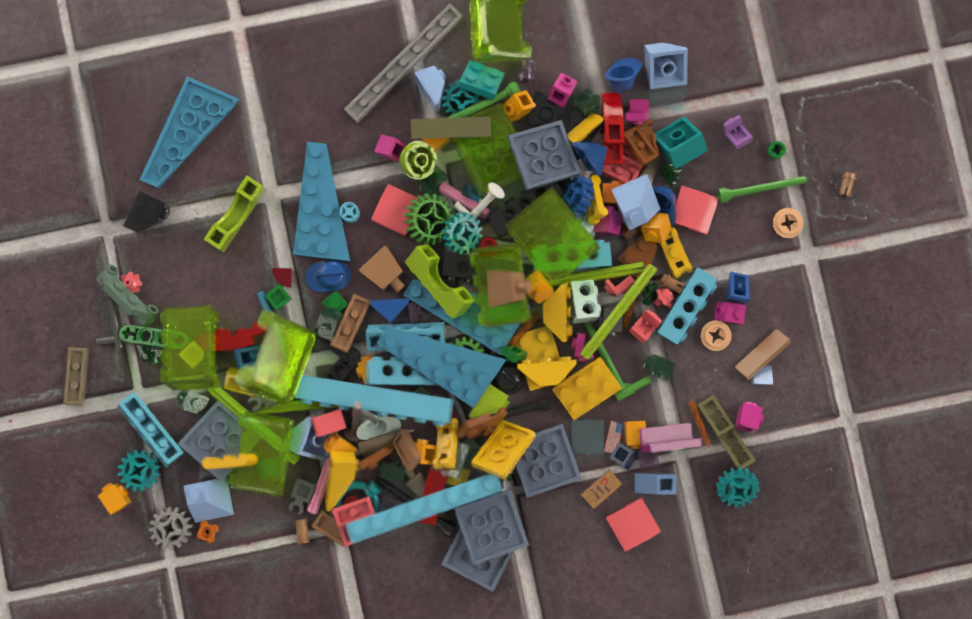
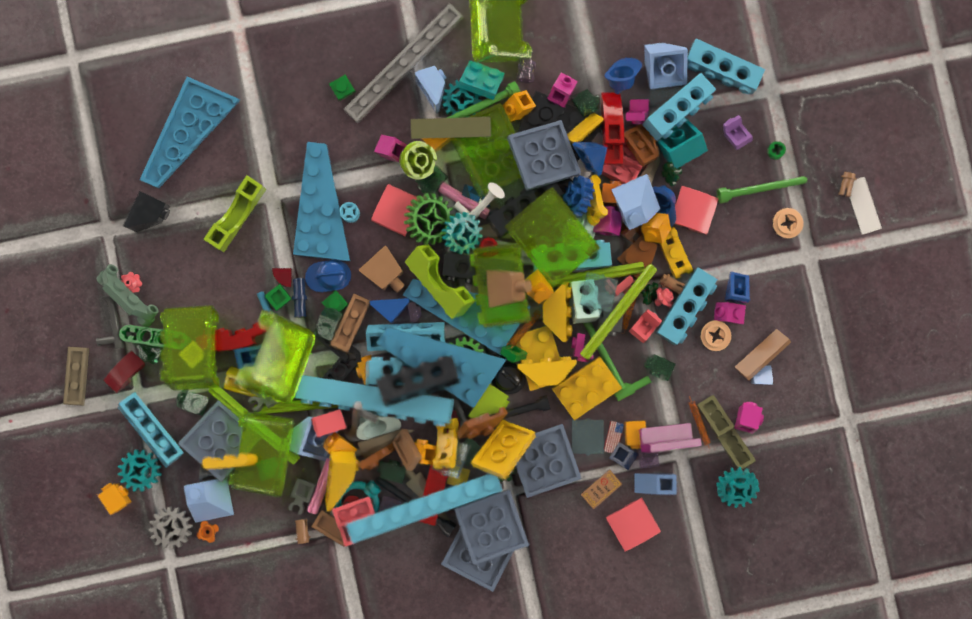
(124, 370): none -> dark red slope
(299, 298): none -> dark blue pin
(342, 87): none -> green plate
(429, 384): none -> black brick
(598, 292): none -> clear light blue piece
(659, 127): none -> medium azure brick
(734, 64): none -> medium azure brick
(864, 207): none -> white sticker

